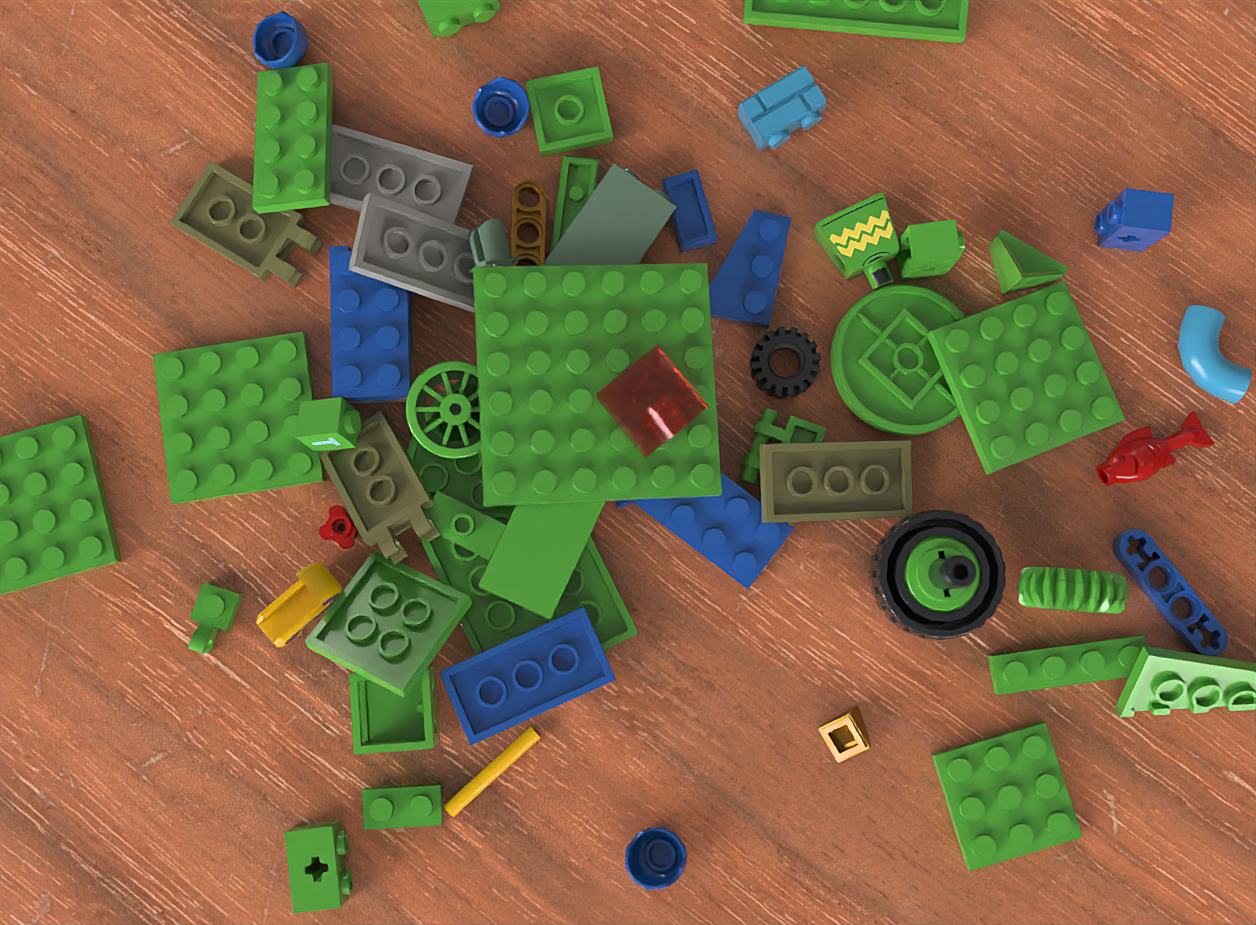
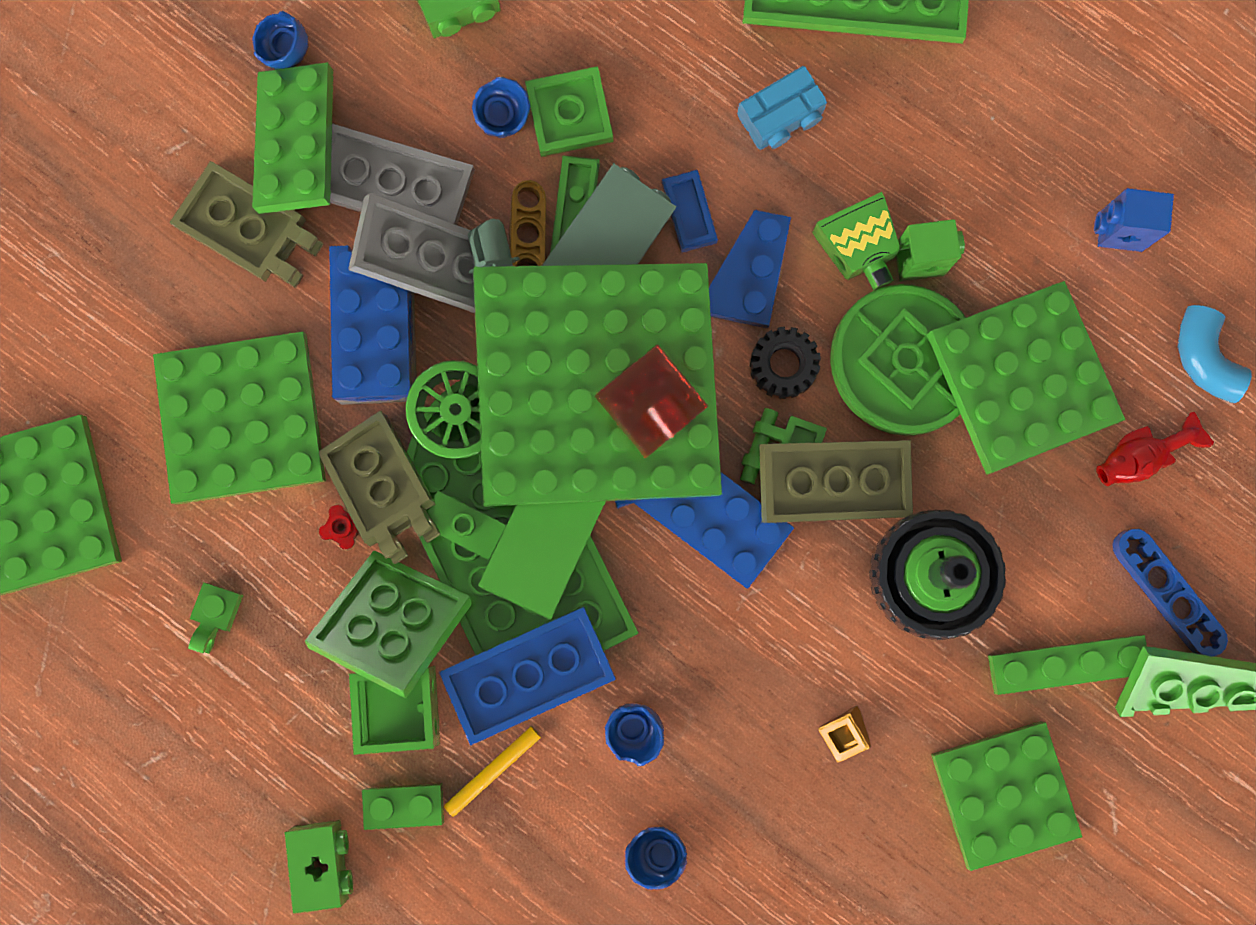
(300, 604): yellow animal -> none
(328, 424): bright green brick -> none
(635, 733): none -> blue hair
(1020, 265): bright green slope -> none
(1072, 590): bright green gear -> none

